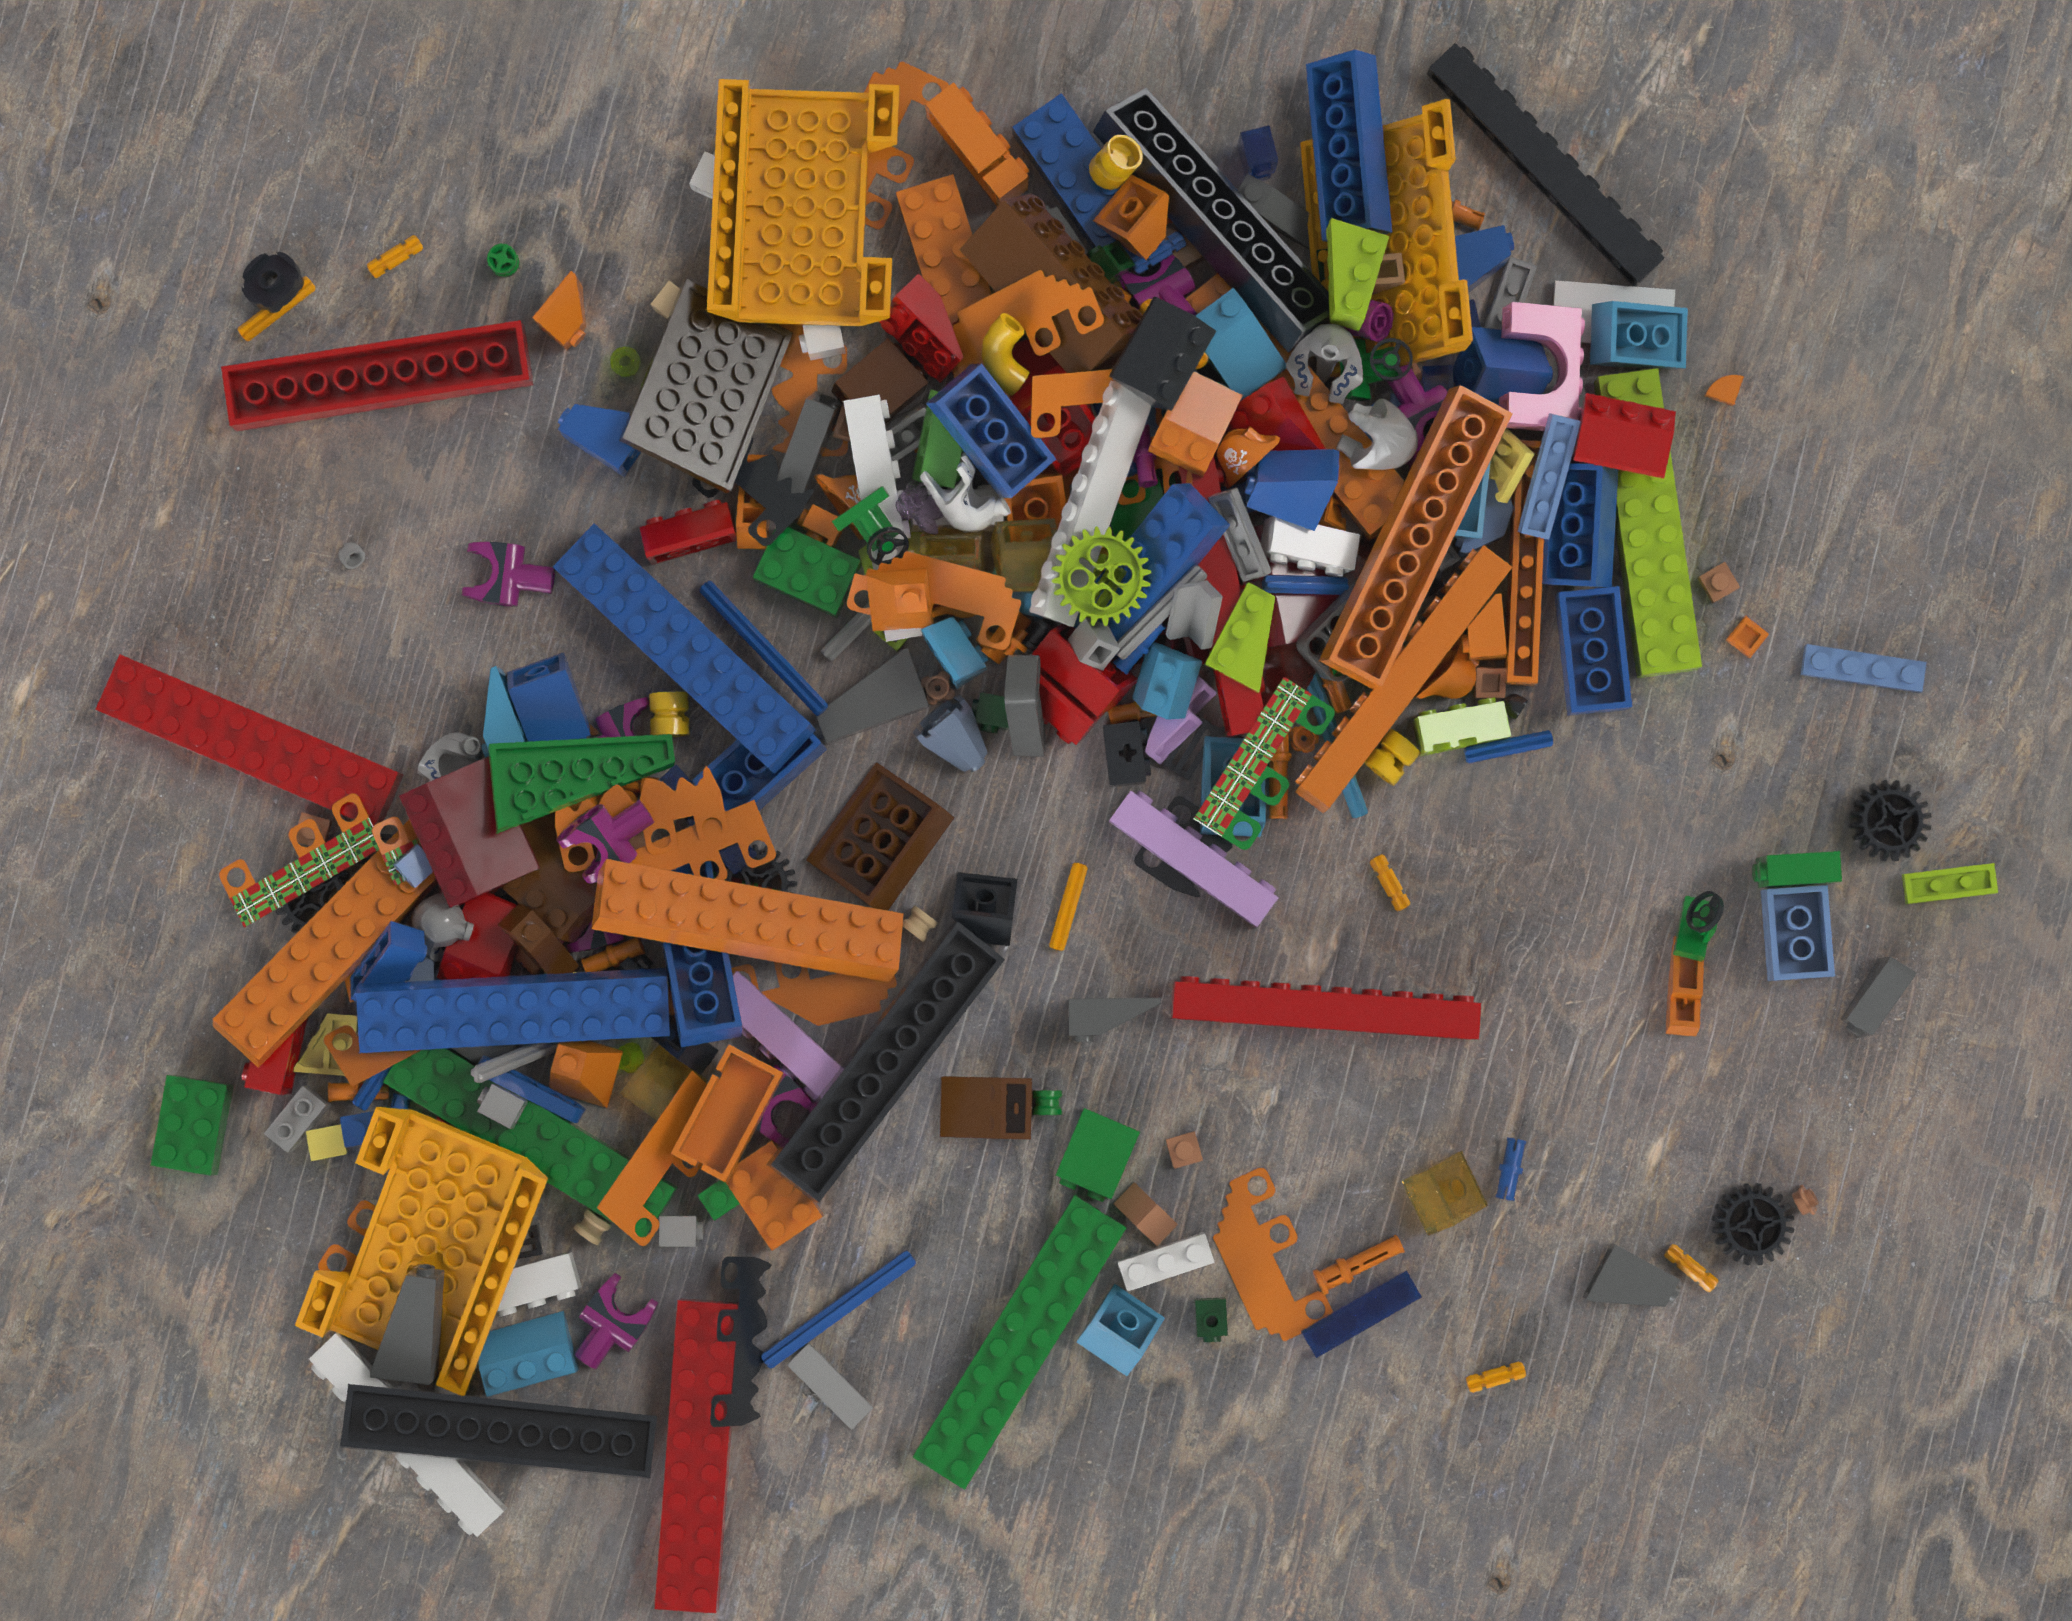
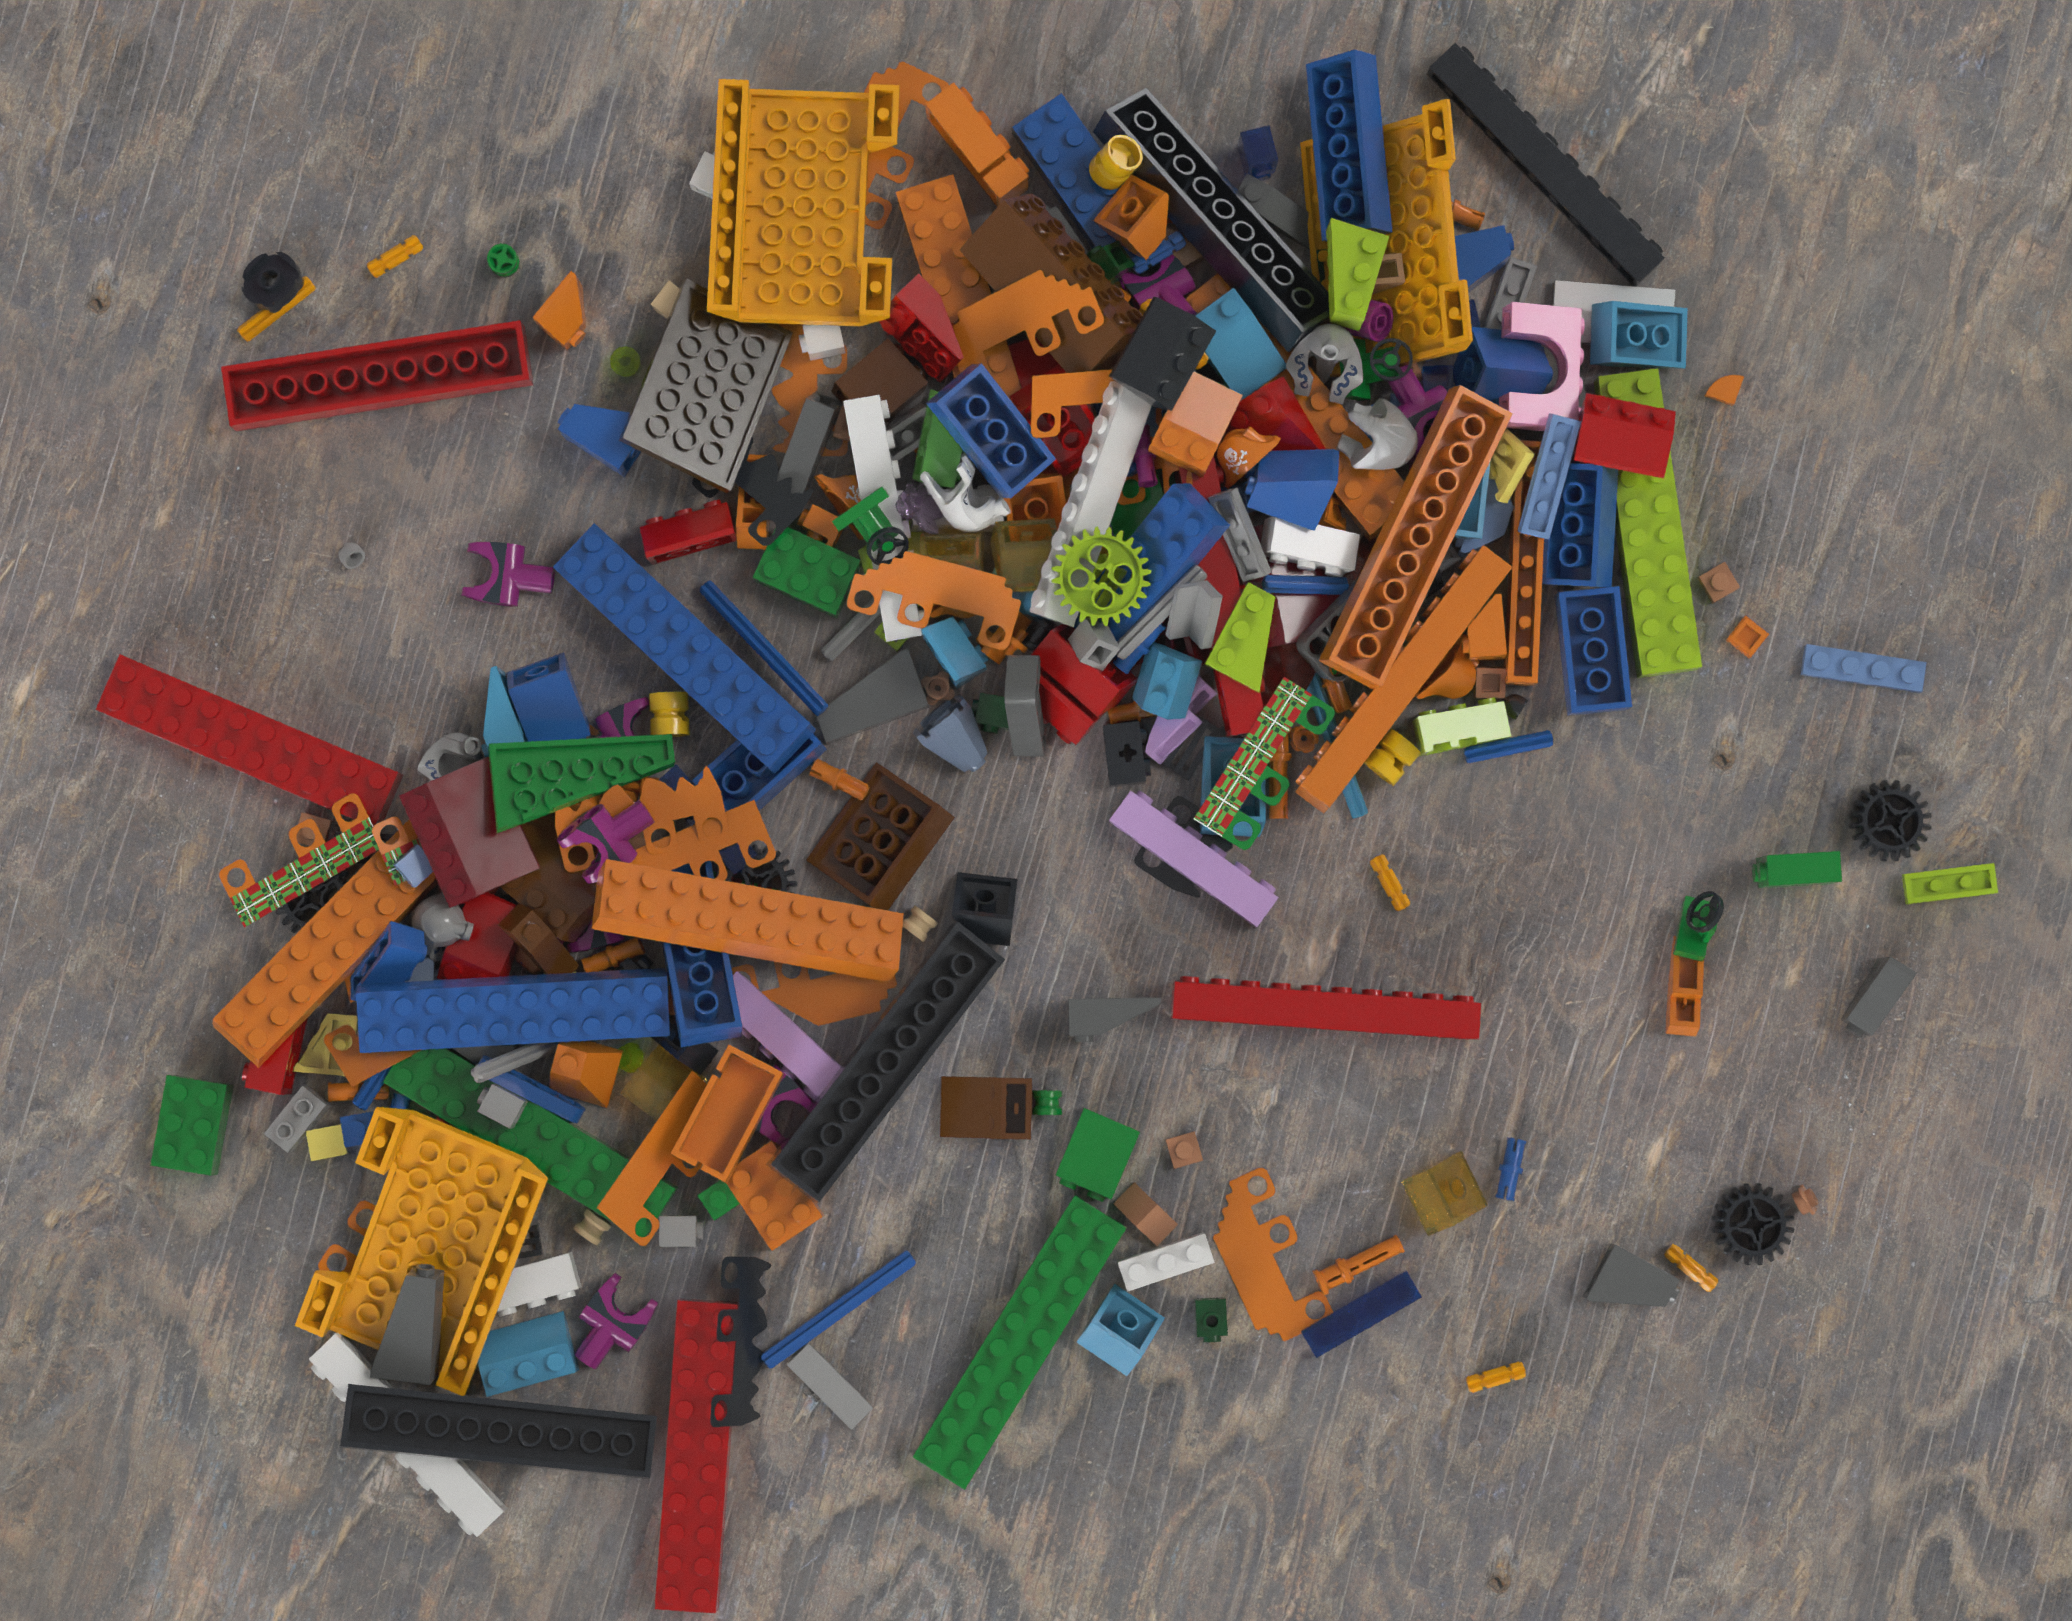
(839, 779): none -> orange axle
(899, 599): orange slope -> none
(998, 353): yellow cylinder -> none
(1068, 906): light orange axle -> none
(1797, 933): medium blue brick -> none

